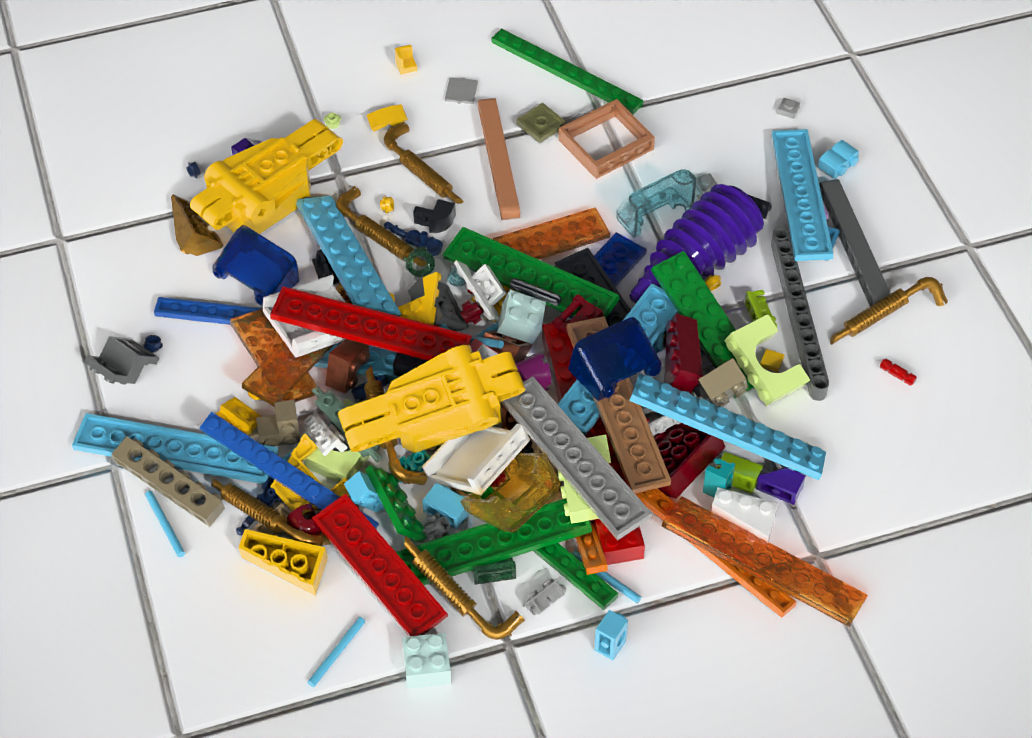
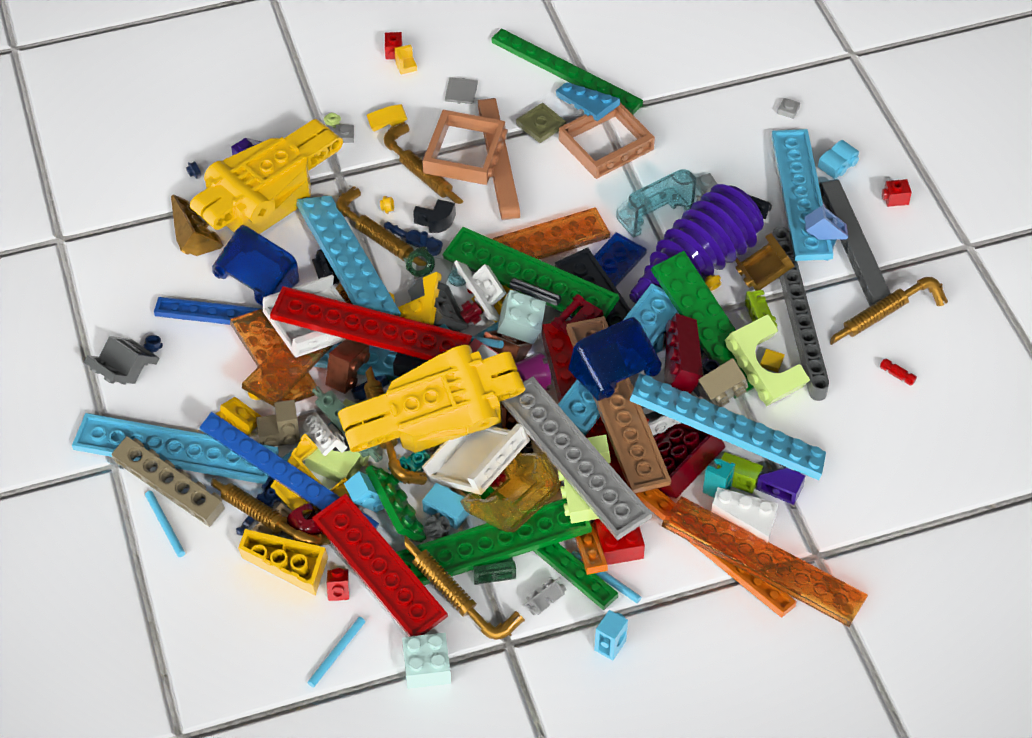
(338, 584): none -> red bracket
(346, 132): none -> light grey plate
(392, 41): none -> red brick
(459, 171): none -> nougat window
(590, 101): none -> dark azure wing
(709, 366): none -> dark blue plate
(764, 265): none -> pearl gold panel
(825, 225): none -> medium blue slope
(897, 193): none -> red brick

